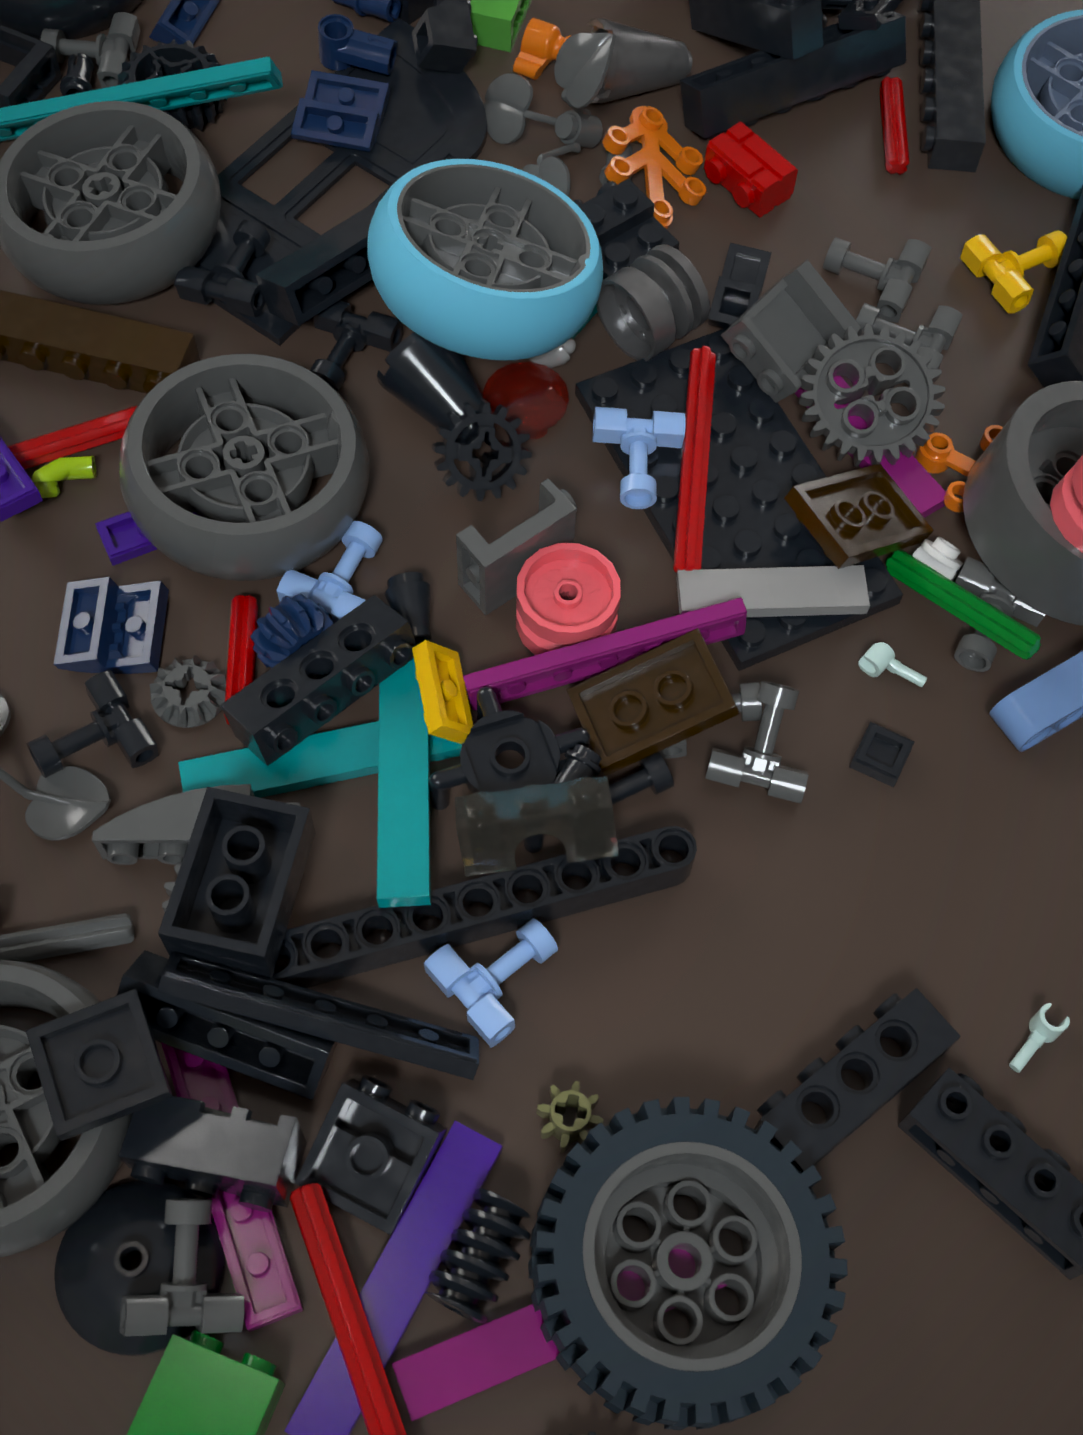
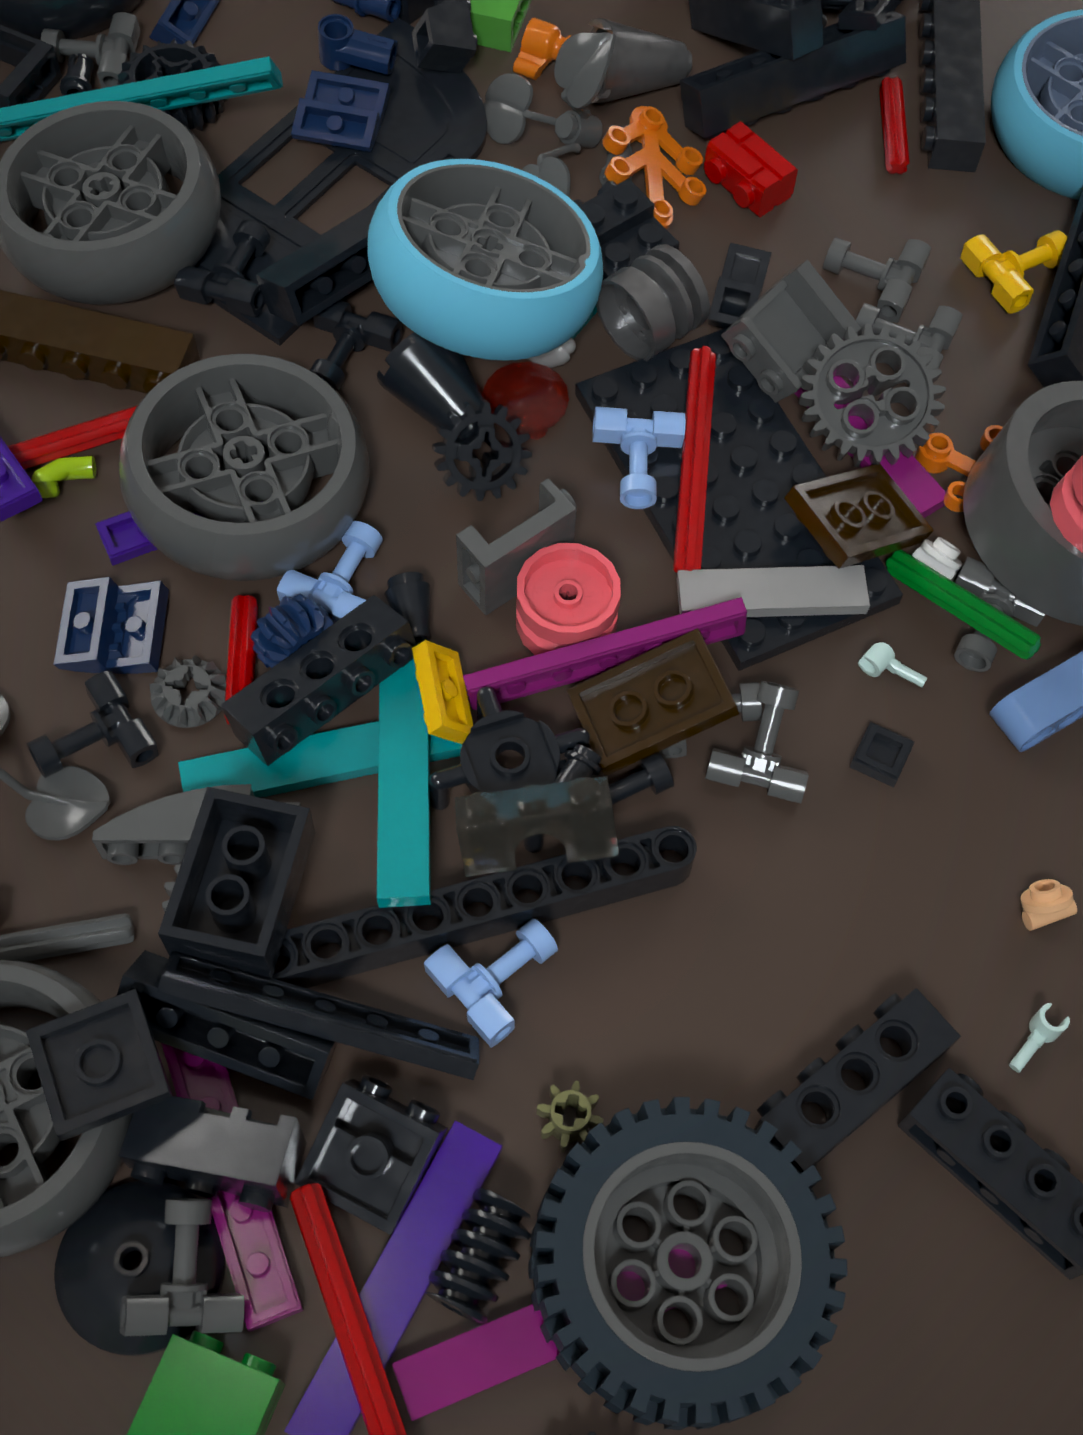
(1046, 903): none -> light nougat plate

